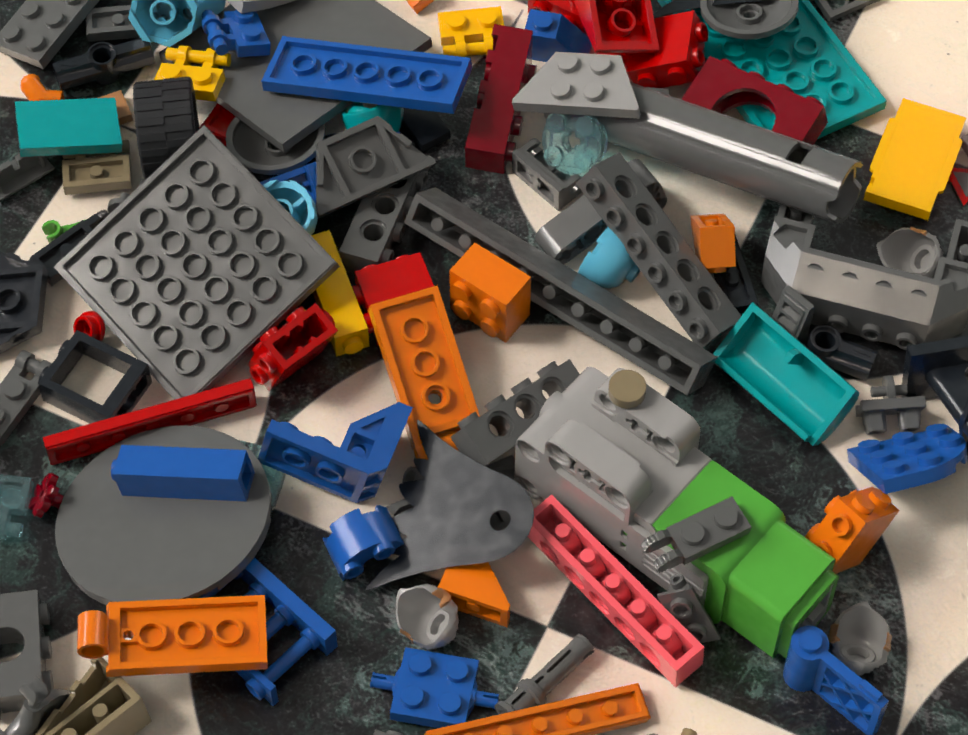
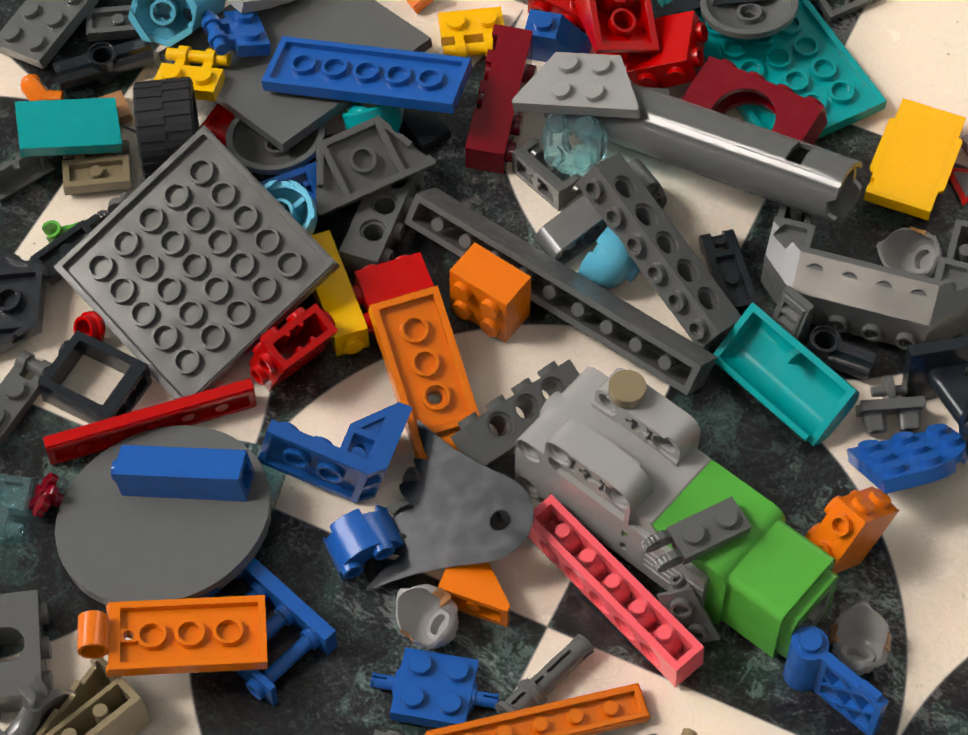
(714, 241): orange slope -> none

